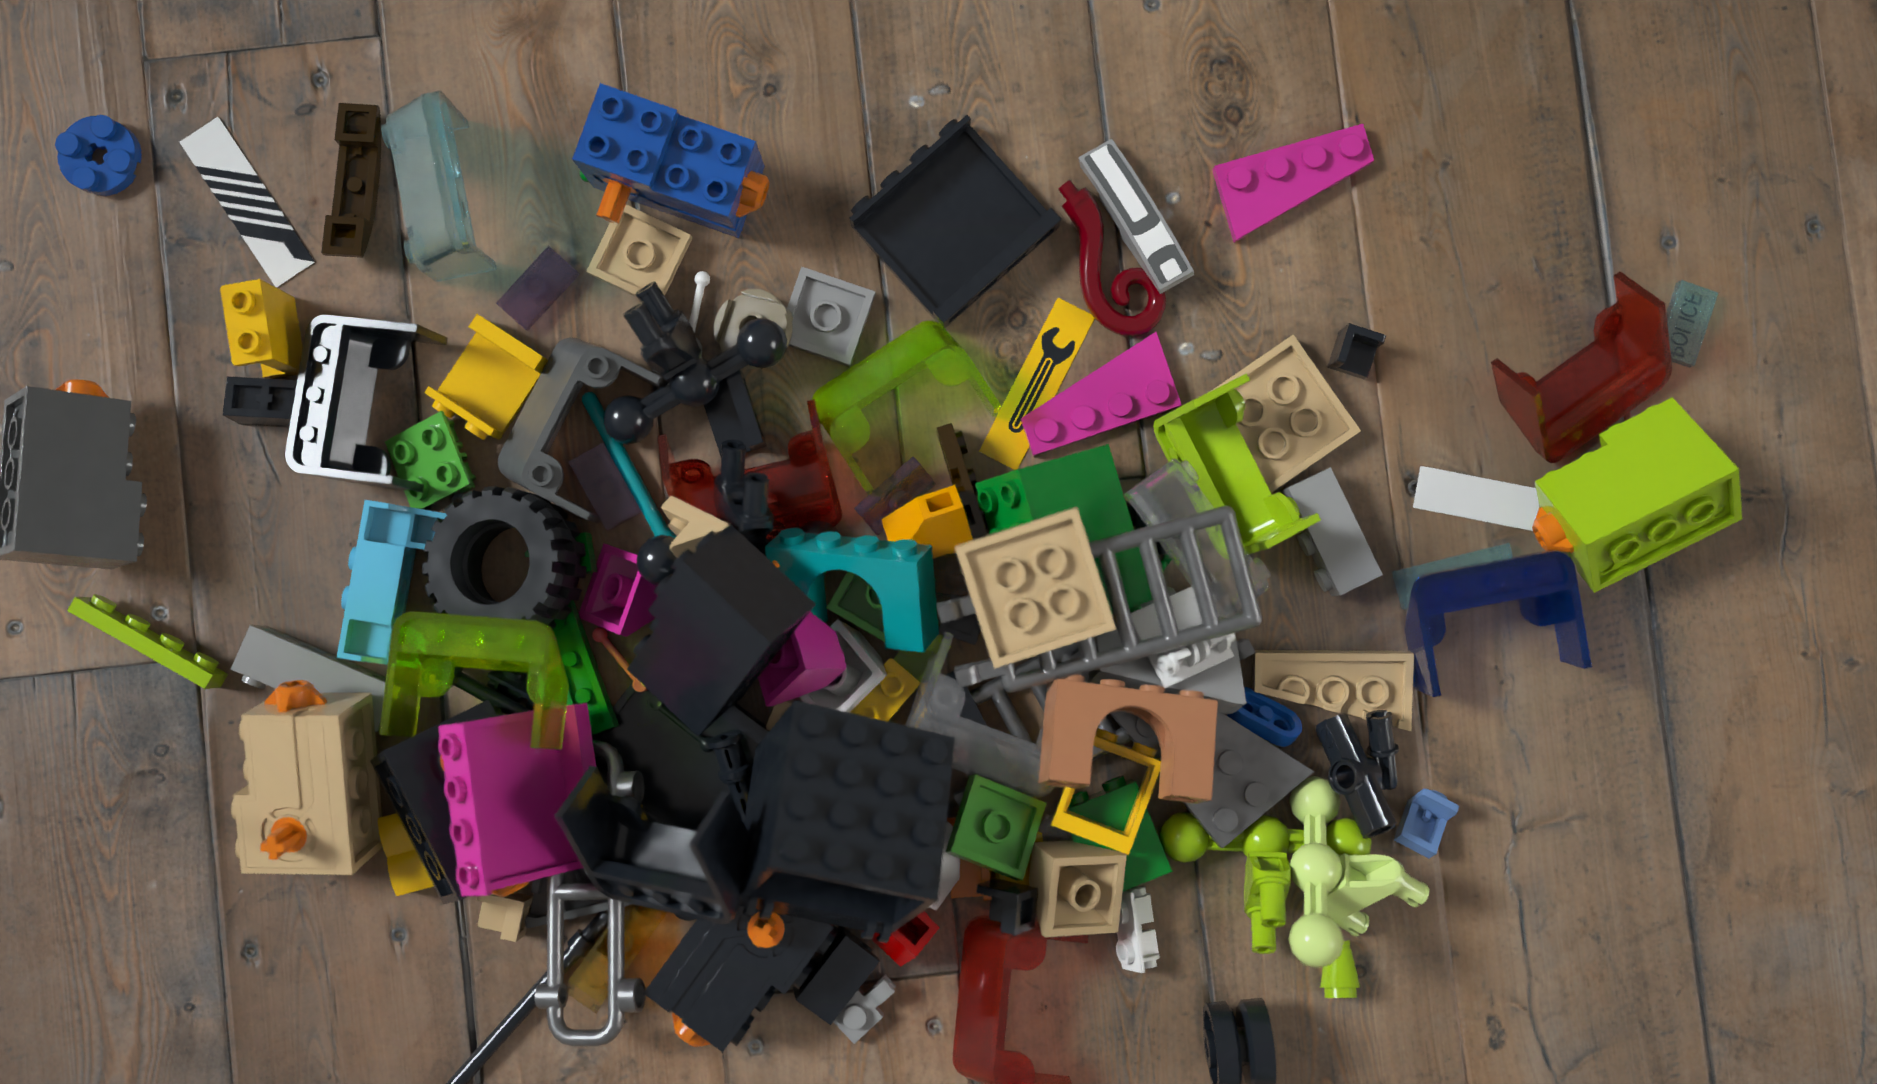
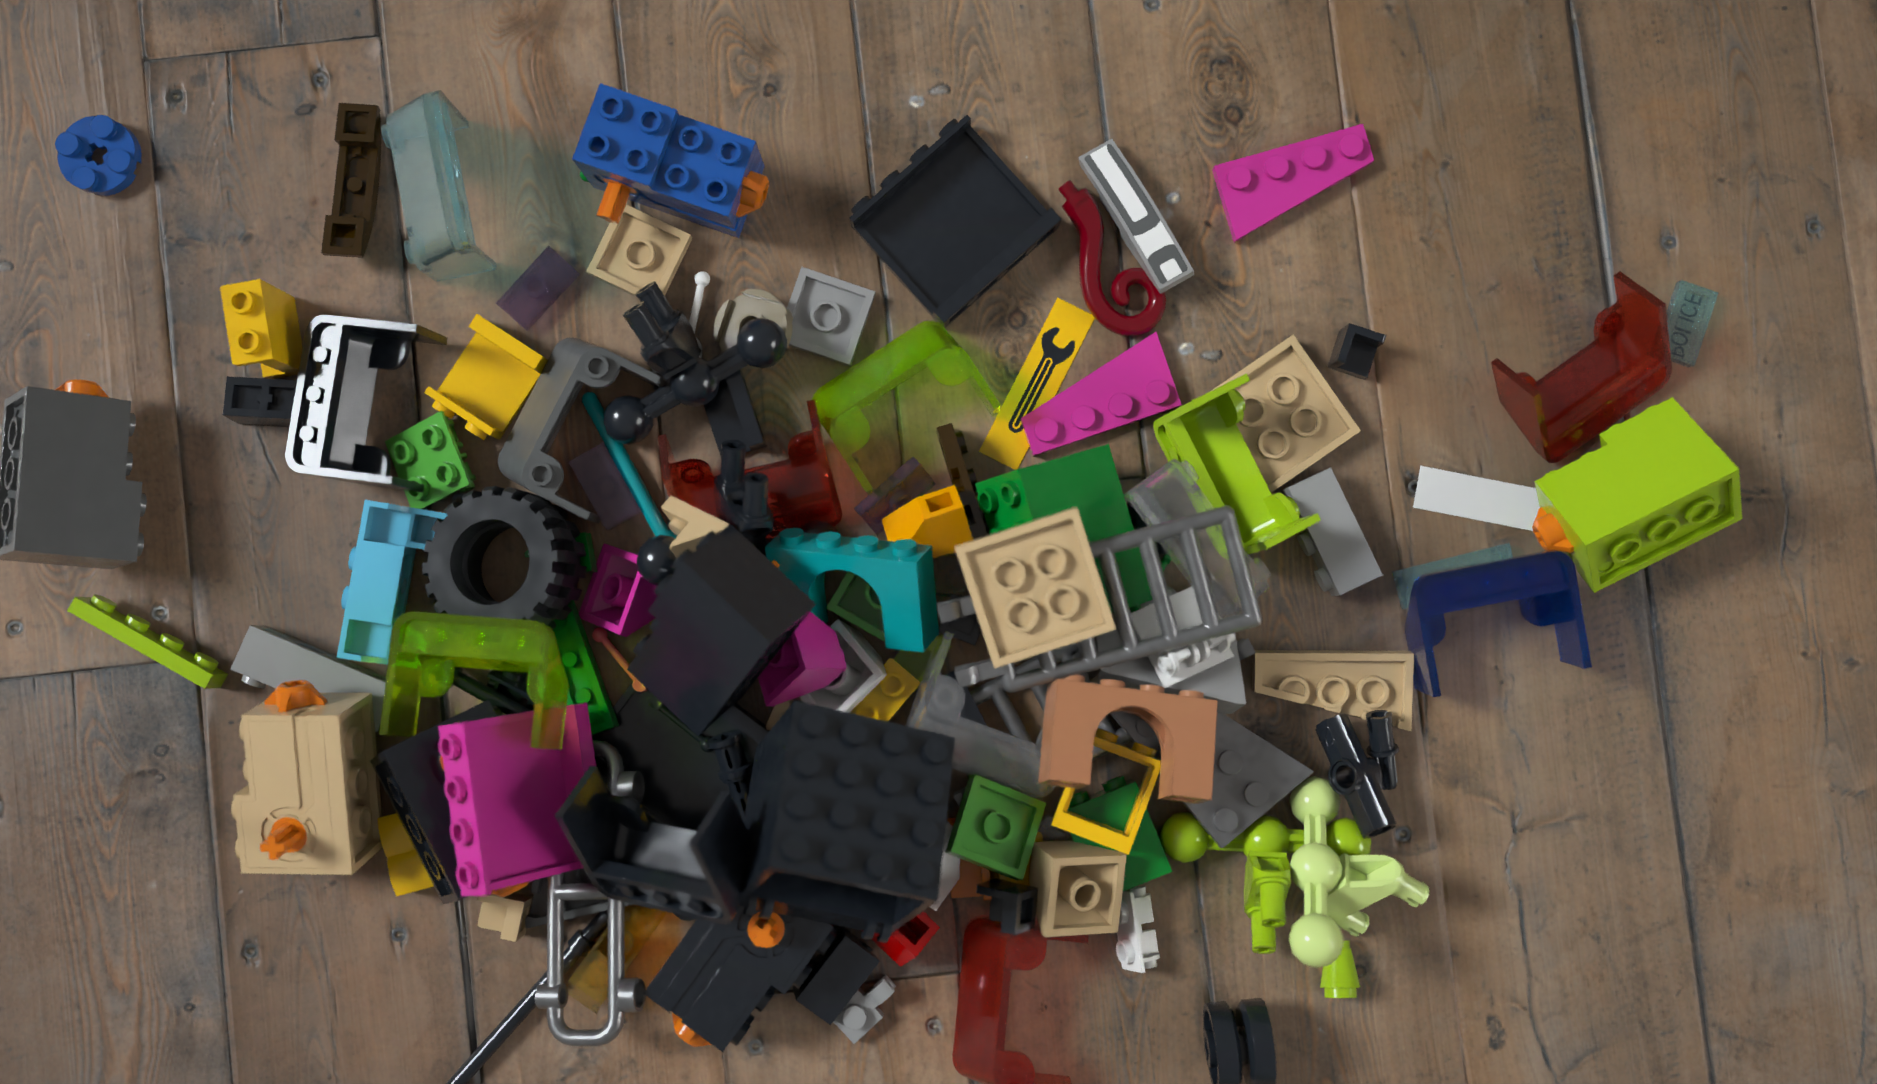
(247, 202): white sticker -> none
(1268, 719): blue plate -> none
(1425, 821): medium blue bracket -> none

